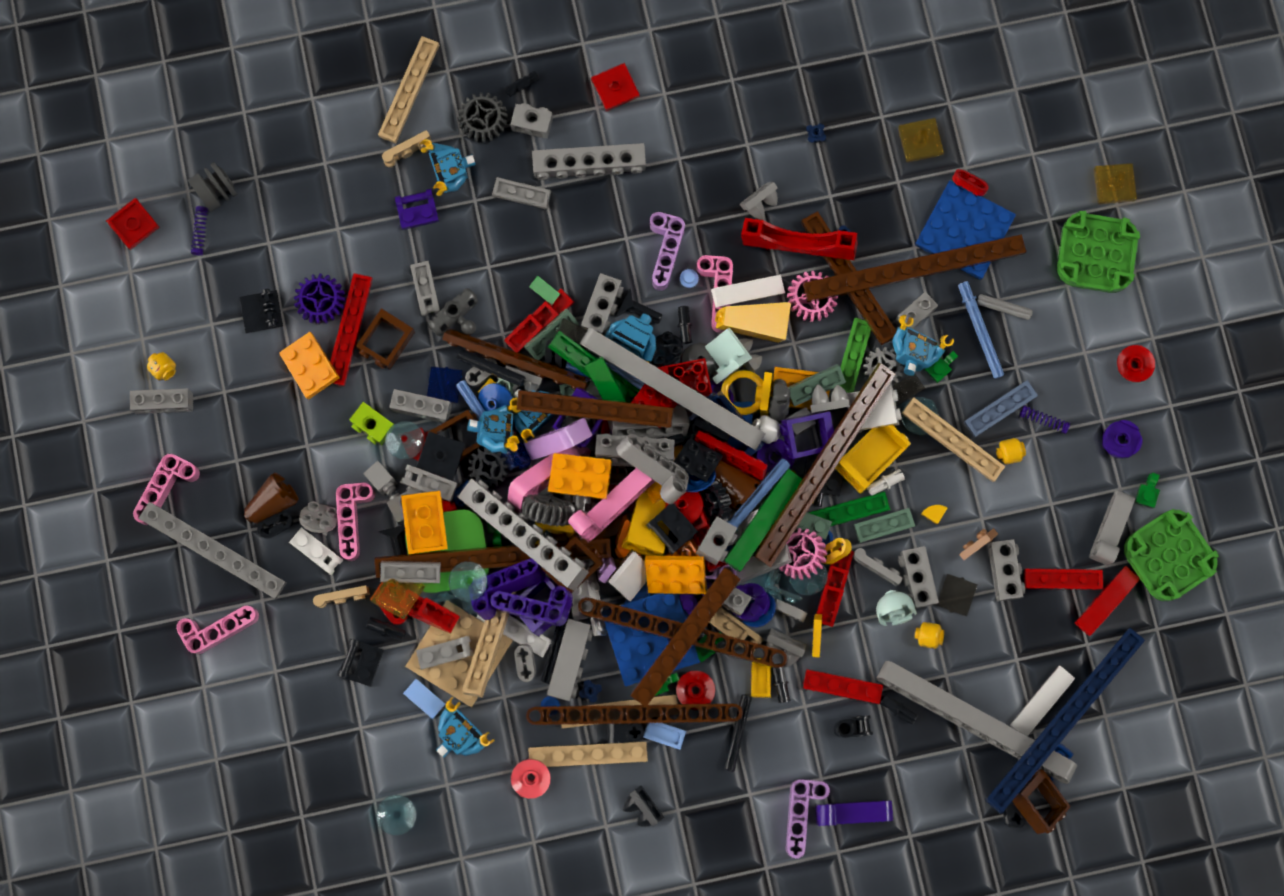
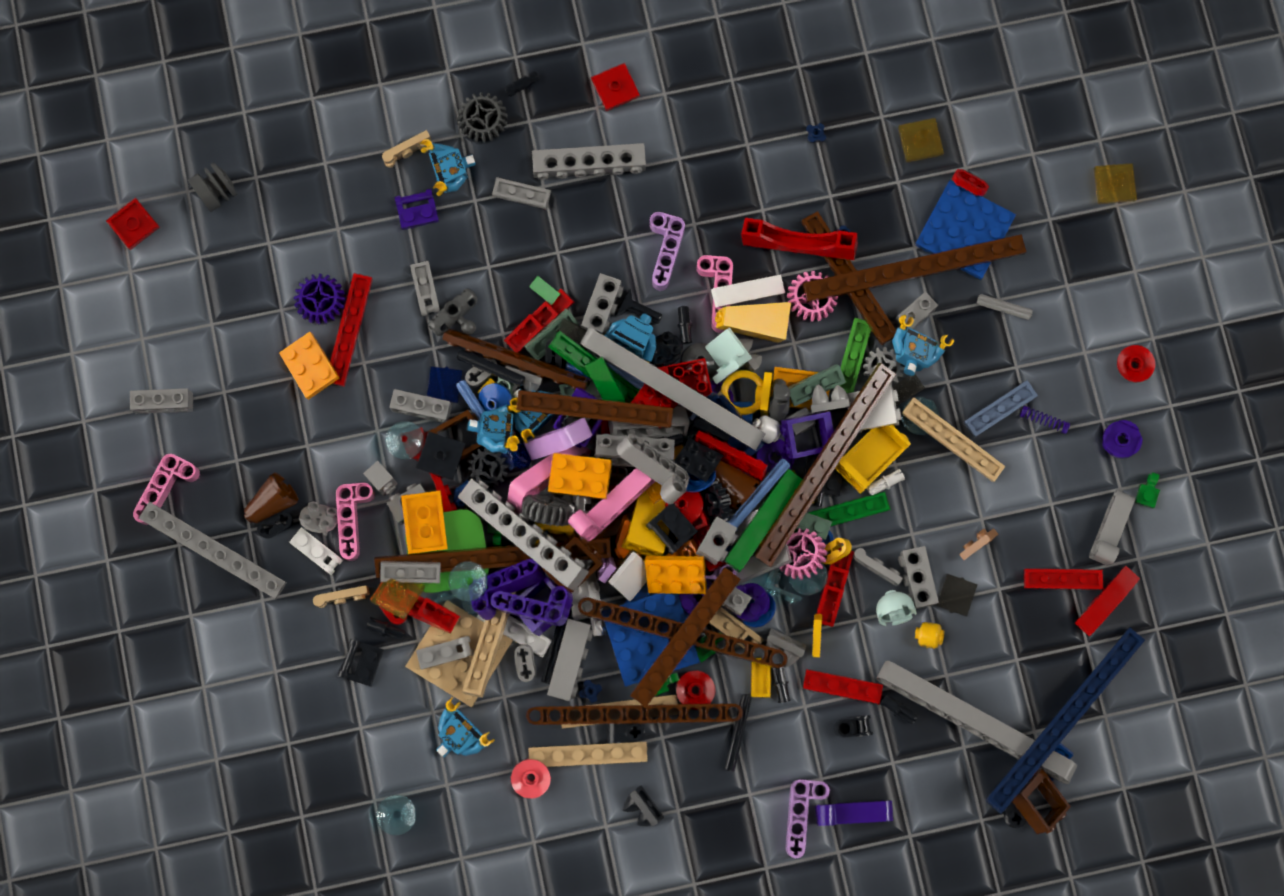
(161, 366): yellow head -> none
(199, 251): dark purple piece -> none
(220, 625): bright pink beam -> none
(261, 311): black hinge -> none
(363, 416): lime brick -> none
(396, 539): black piece -> none
(399, 325): reddish brown window -> none
(408, 90): tan plate -> none
(424, 698): light blue tile -> none
(428, 482): light grey plate -> none
(539, 128): light grey brick -> none
(550, 701): blue tile -> none
(665, 734): light blue tile -> none
(689, 278): light blue plate -> none
(753, 202): light grey tile -> none
(790, 610): light grey beam -> none
(884, 525): sand green plate -> none
(934, 513): yellow tile -> none
(941, 367): green plate -> none
(981, 330): medium blue axle -> none
(1000, 579): light grey brick -> none
(1011, 451): yellow head -> none
(1042, 701): white tile -> none
(1097, 252): bright green tile -> none
(1170, 555): bright green tile -> none

